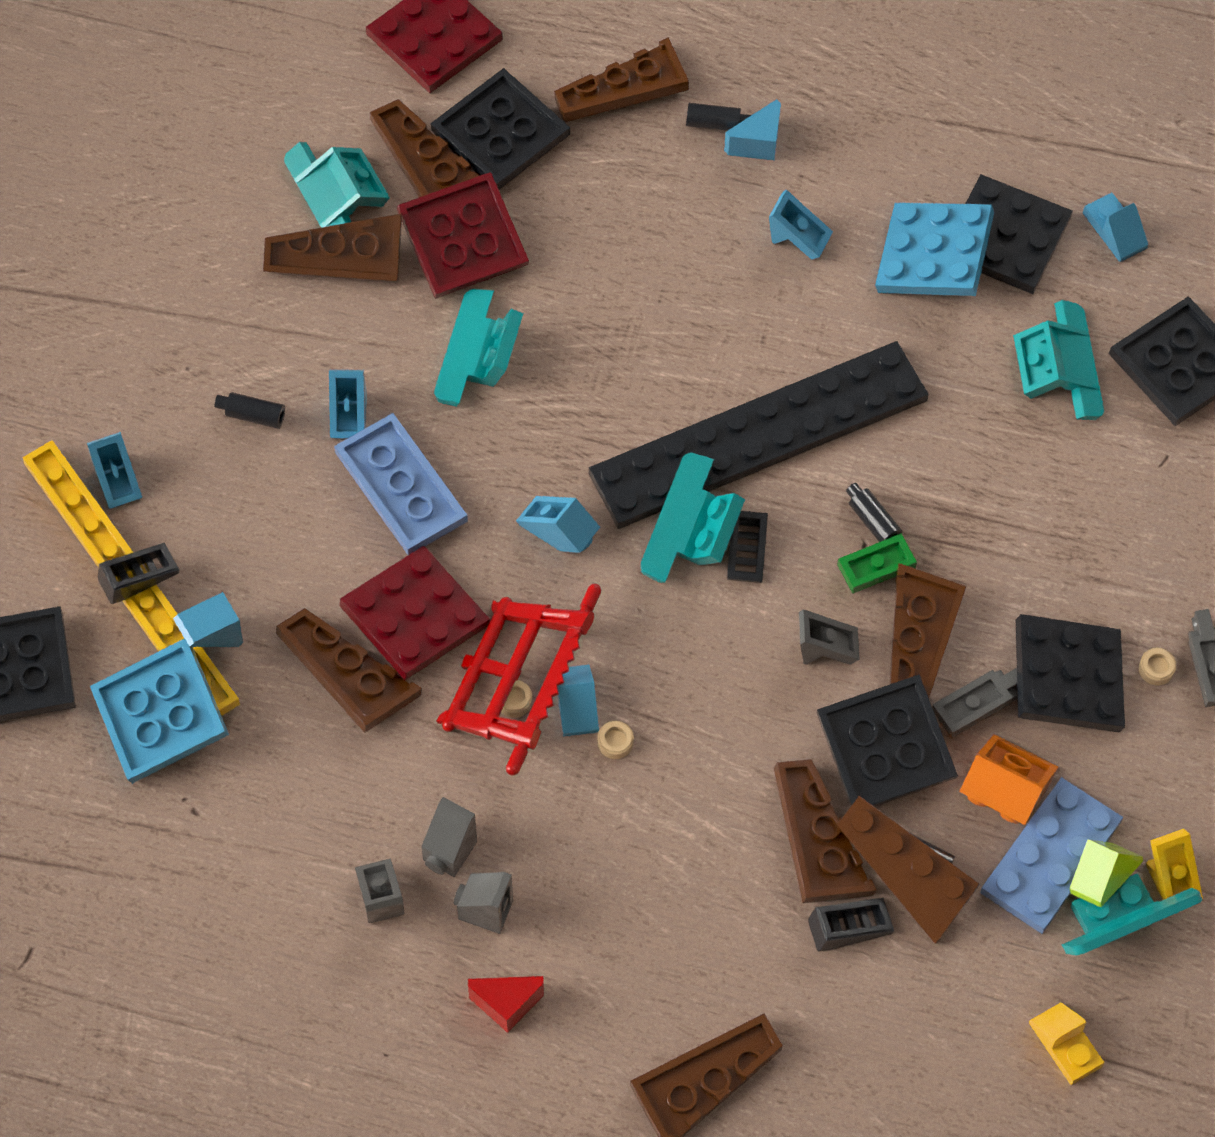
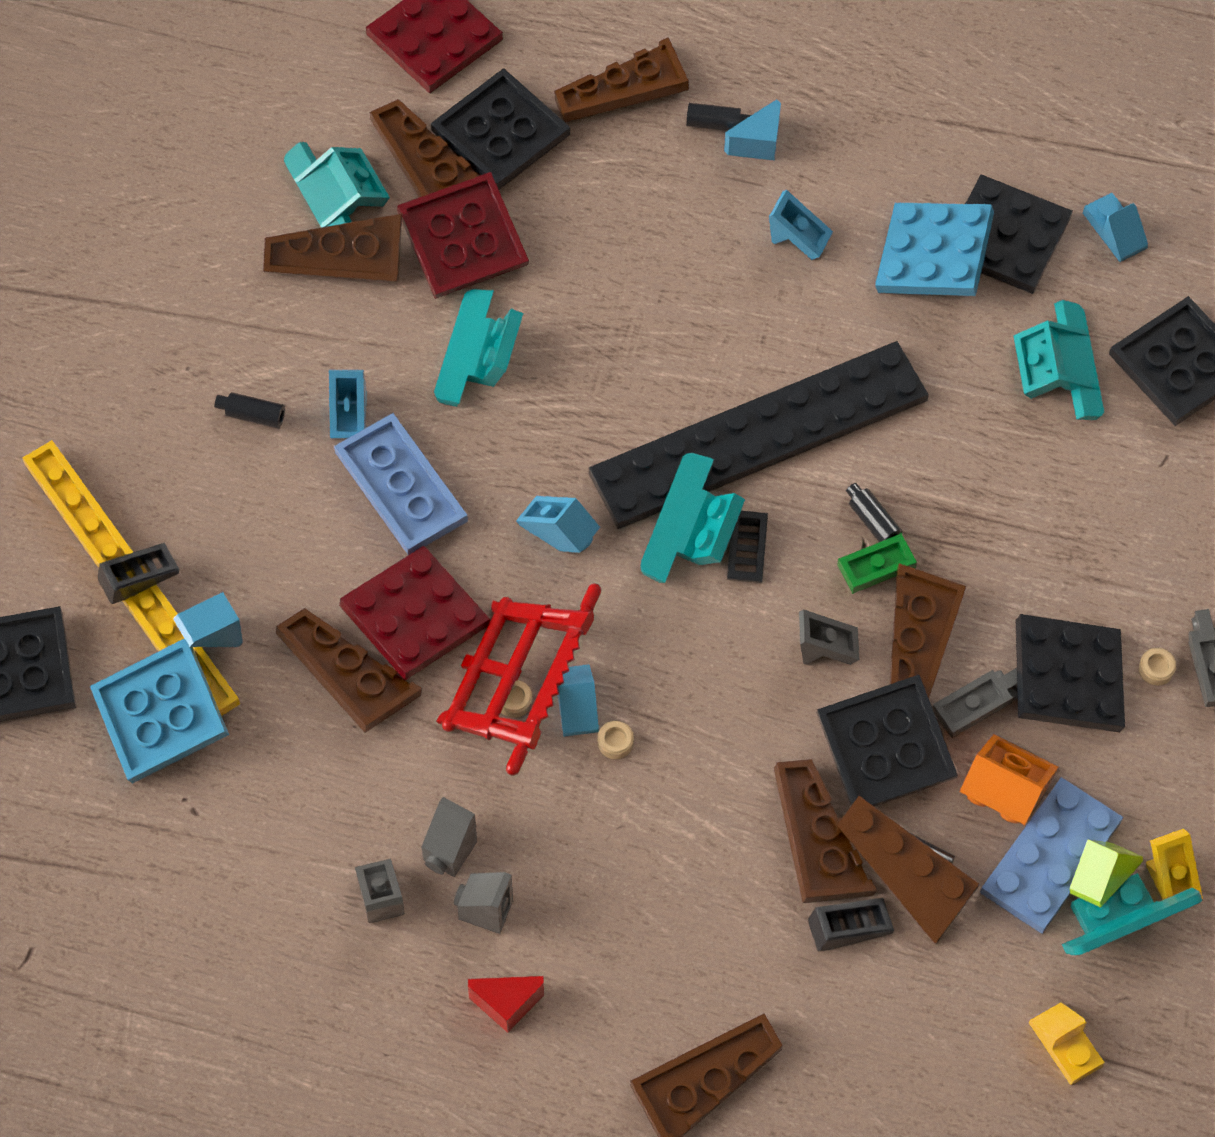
(114, 470): dark azure slope -> none

